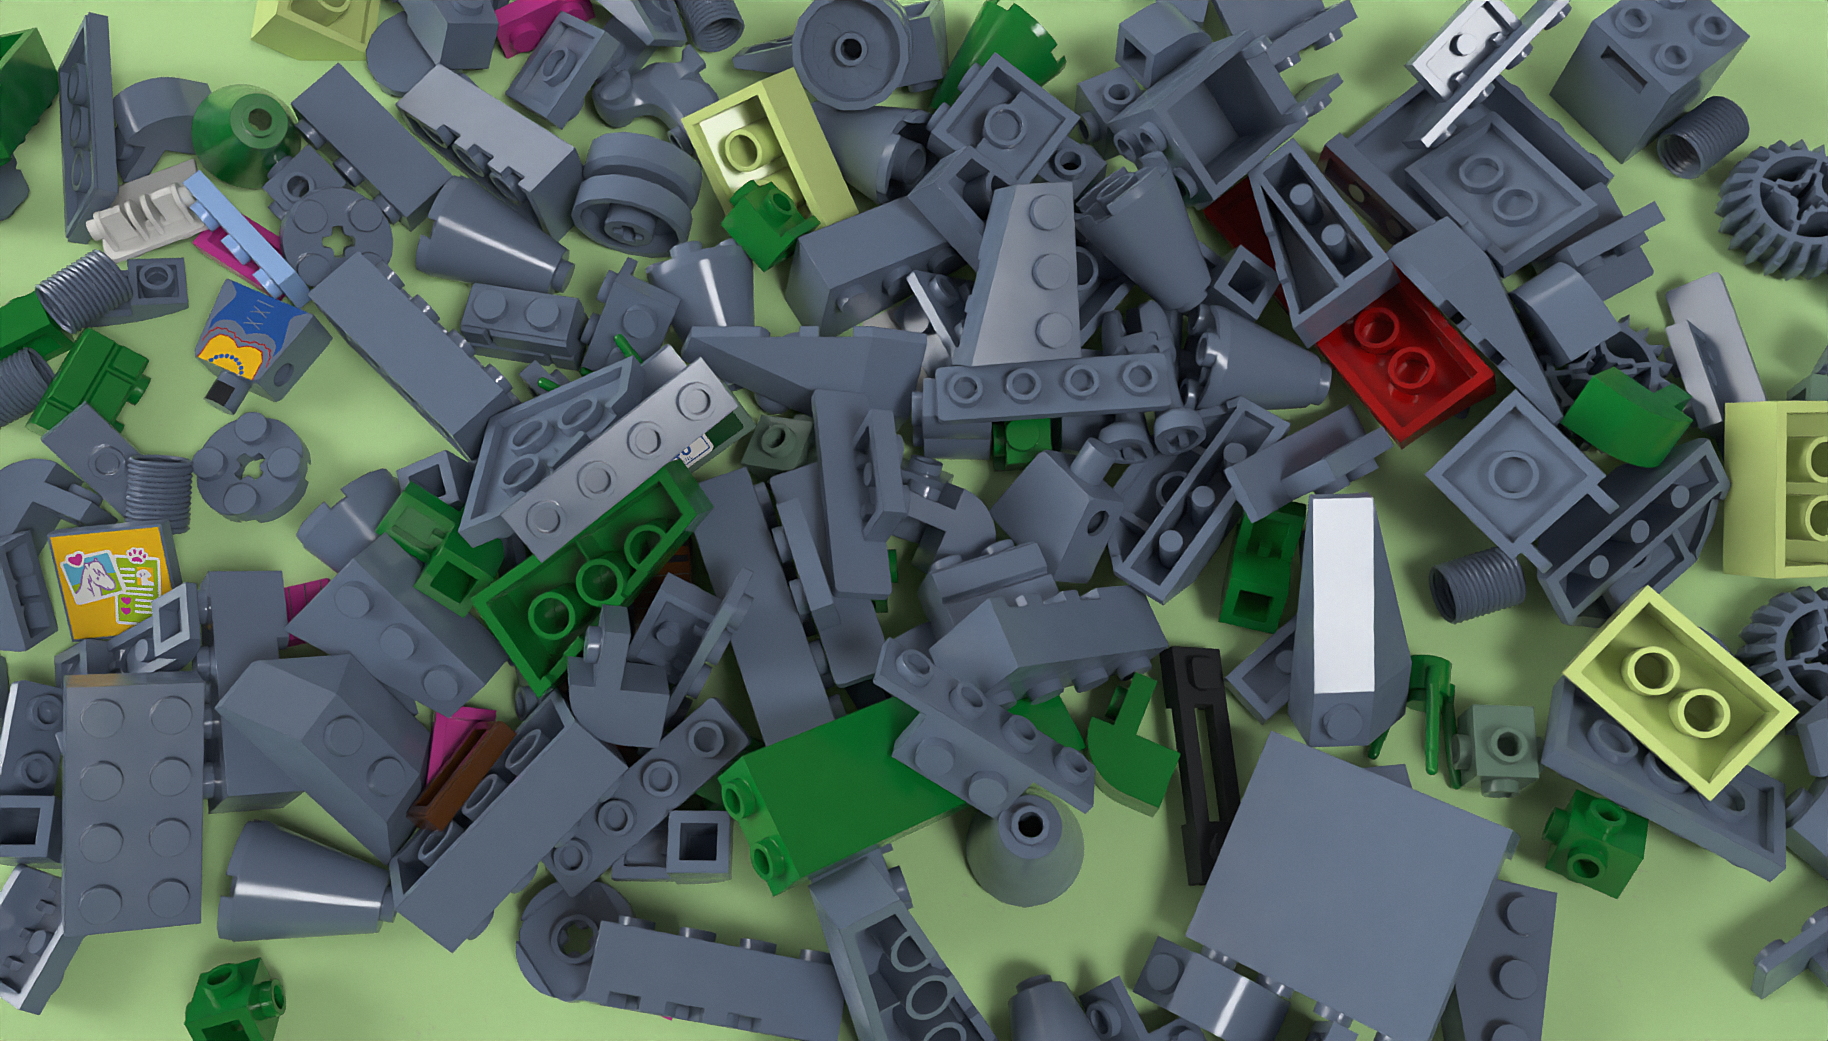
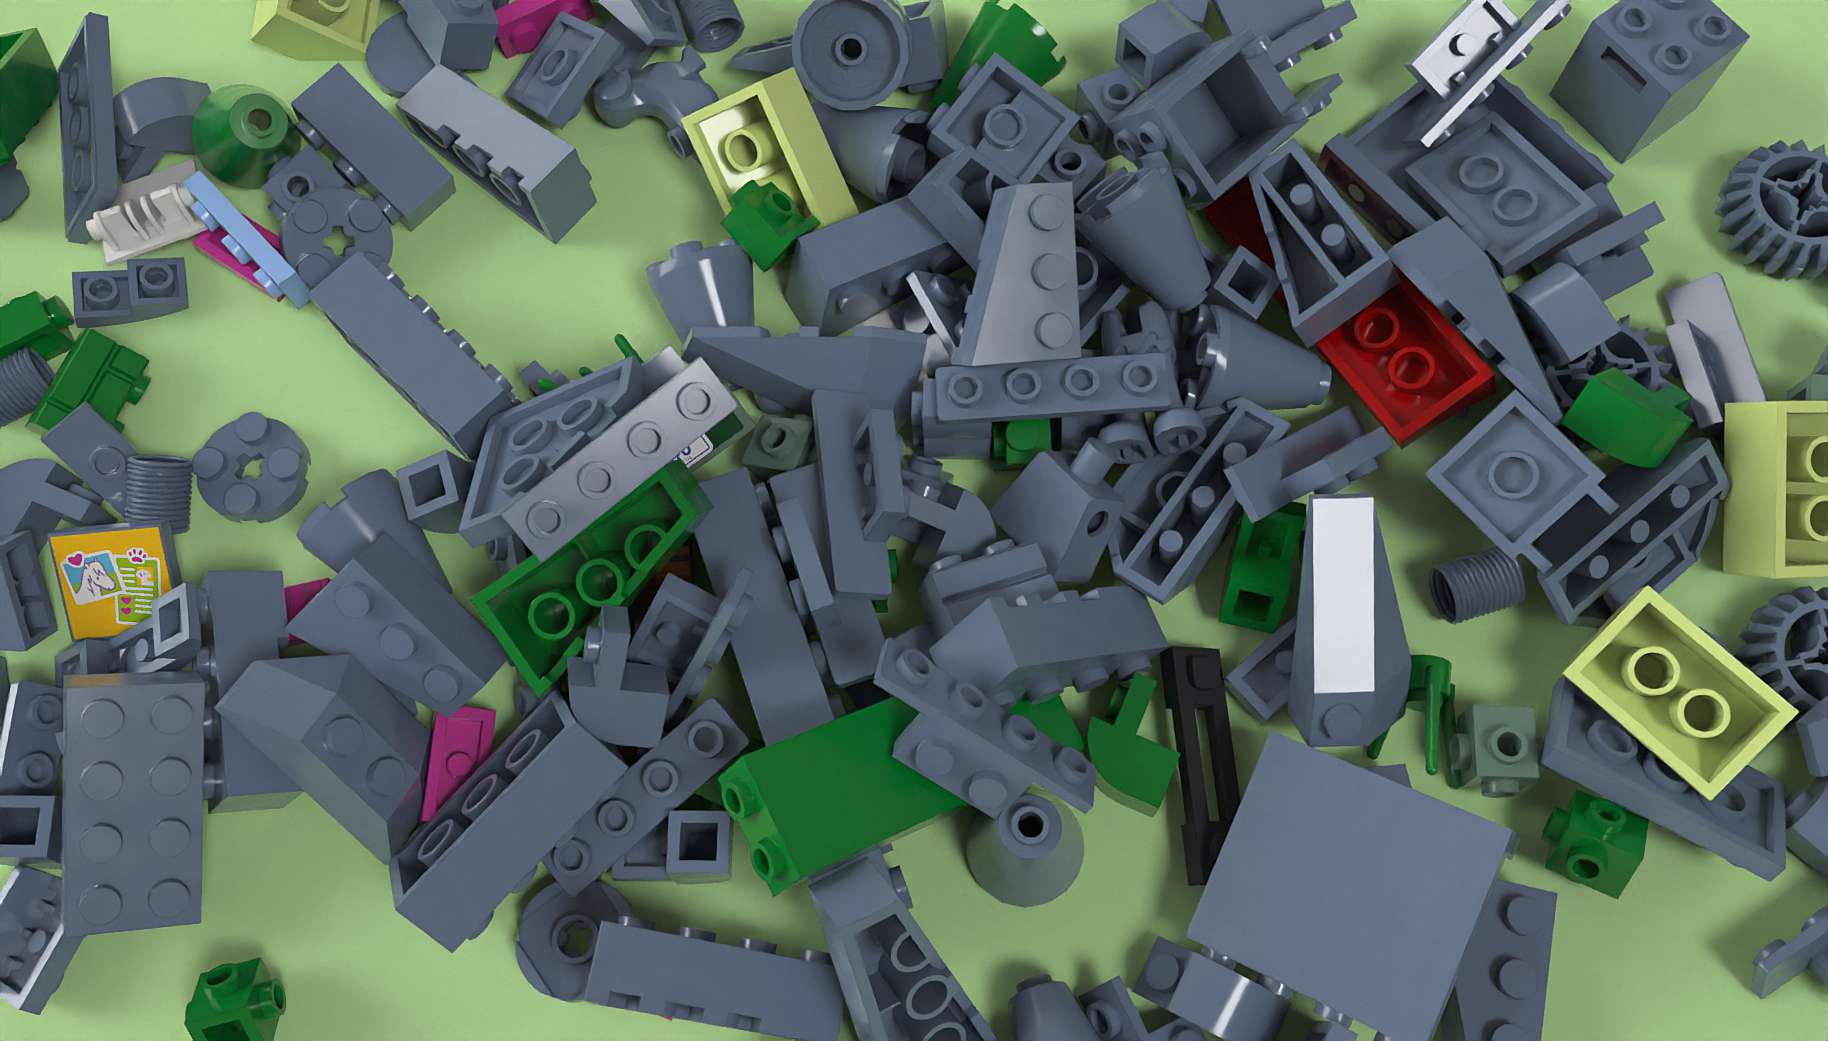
(84, 291): sand blue piece -> none
(256, 346): torso -> none
(299, 889): sand blue cone -> none
(430, 533): green brick -> none
(460, 775): reddish brown tile -> none
(489, 243): sand blue cone -> none
(525, 326): sand blue brick -> none
(630, 309): sand blue bracket -> none
(637, 194): sand blue wheel -> none
(1703, 137): sand blue piece -> none

